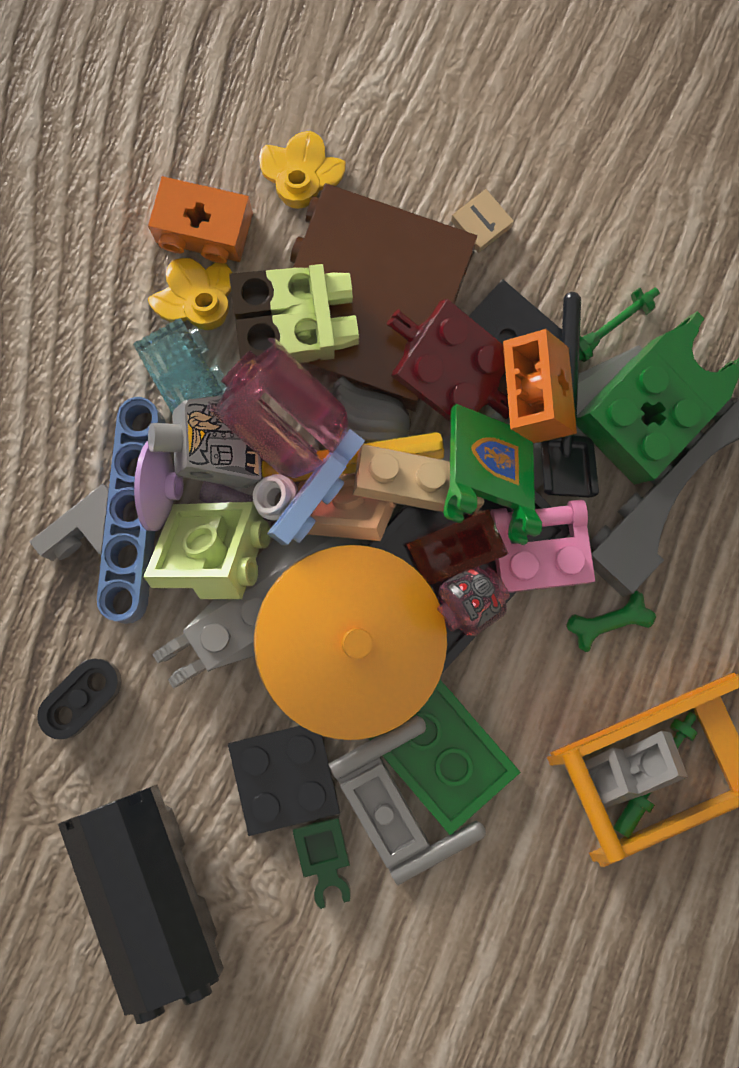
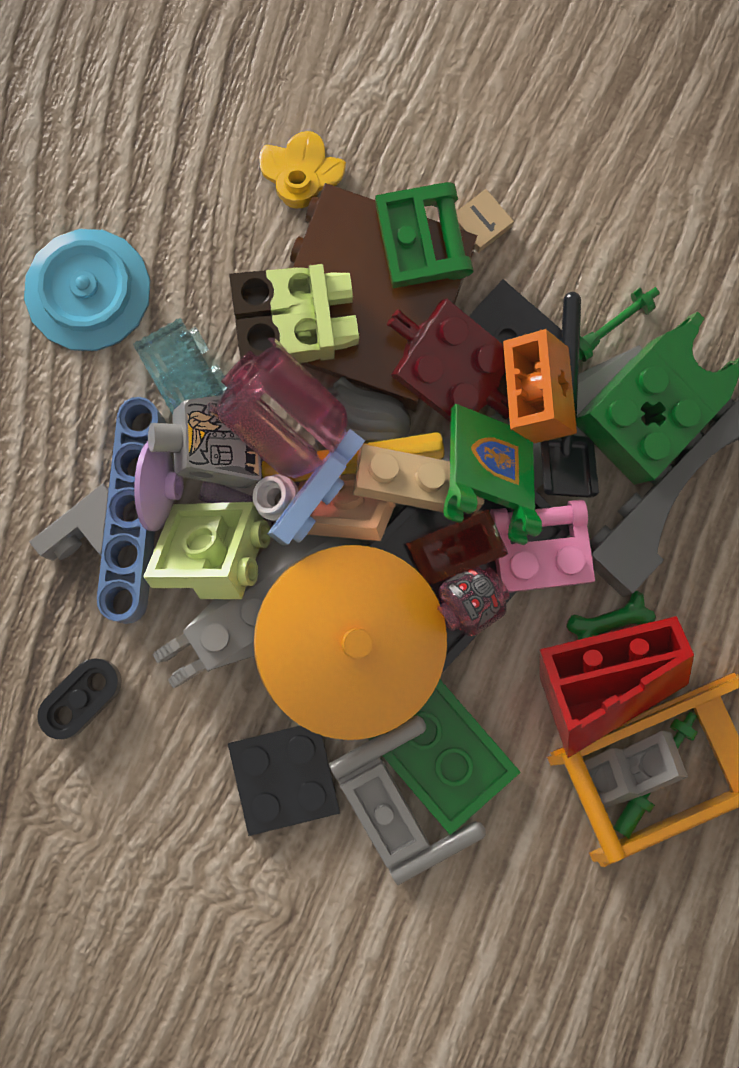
(87, 290): none -> medium azure piece
(143, 903): black brick -> none
(185, 204): orange brick -> none
(192, 289): yellow plate -> none
(322, 853): dark green plate -> none
(409, 239): none -> green plate
(612, 678): none -> red wedge

